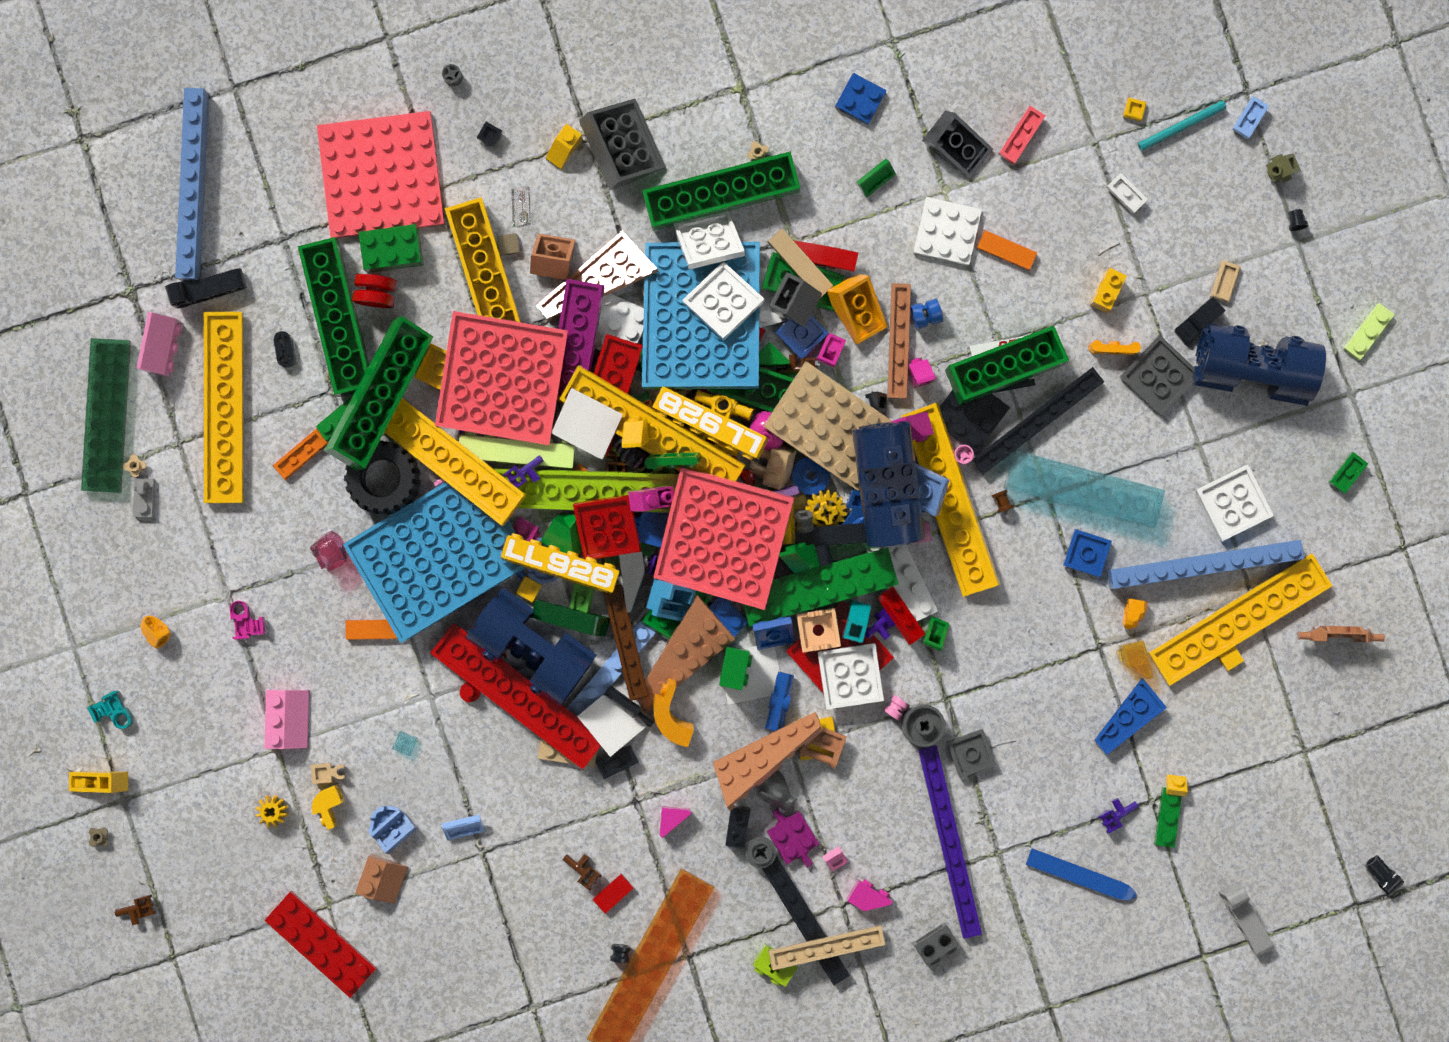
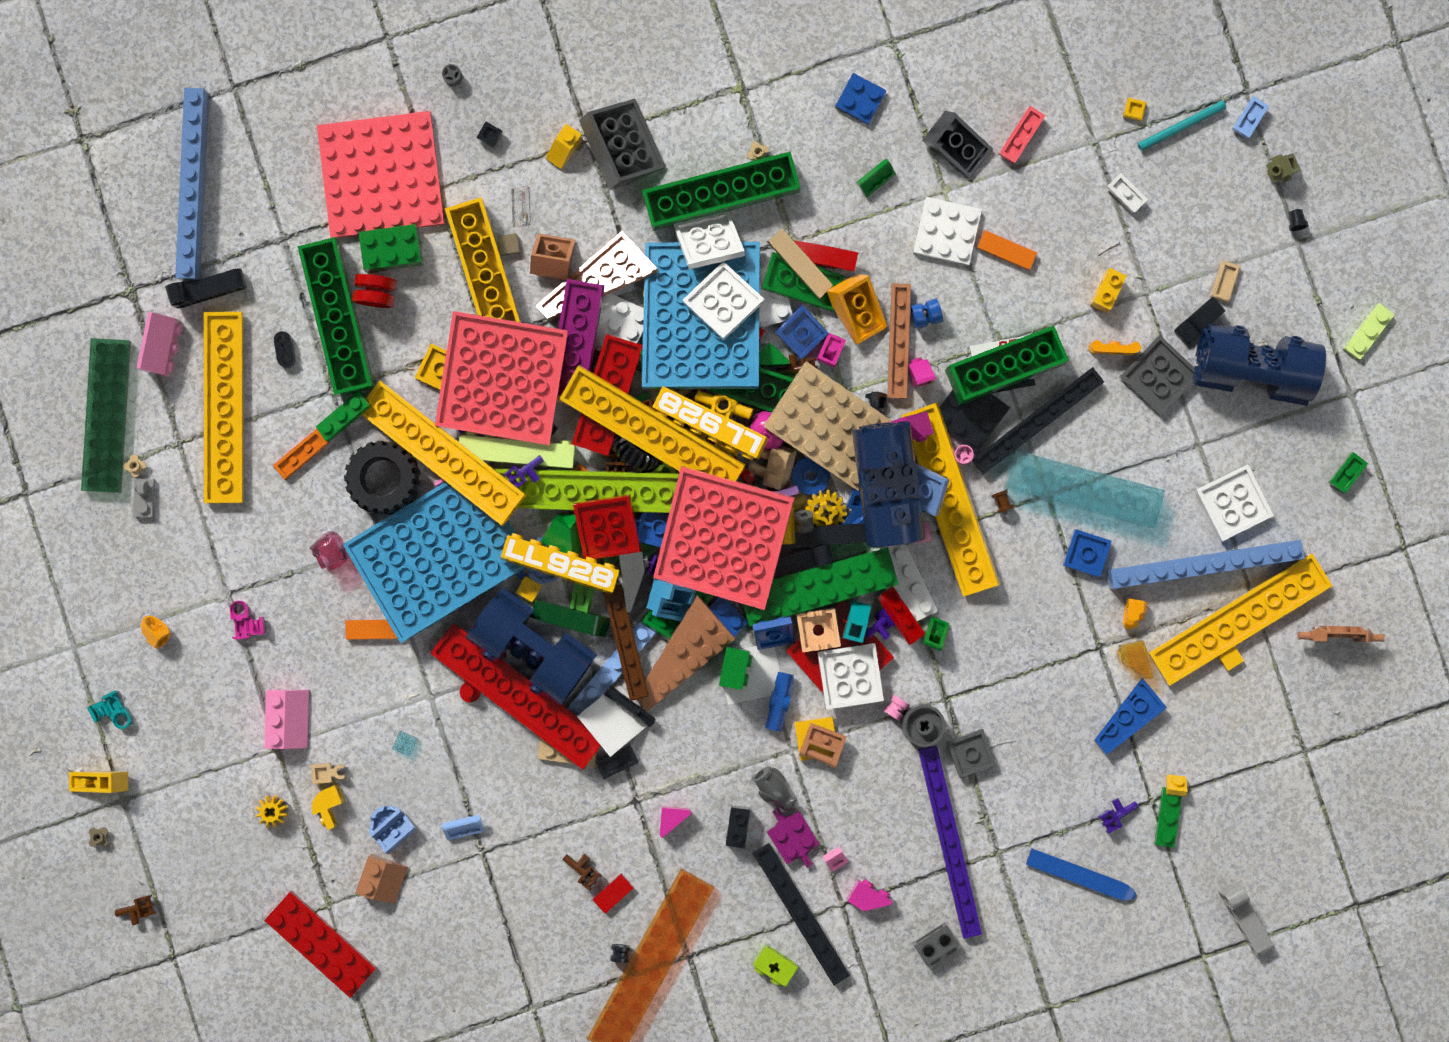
(379, 393): green brick -> none
(527, 529): dark pink bracket -> none
(586, 423): white sticker -> none
(635, 432): yellow slope -> none
(651, 498): dark pink slope -> none
(670, 726): light orange arch -> none
(671, 460): green hinge -> none
(759, 760): nougat wing -> none
(760, 861): dark grey gear -> none
(795, 300): dark grey slope -> none
(800, 557): green slope -> none
(826, 947): tan plate -> none
(1387, 878): black piece -> none

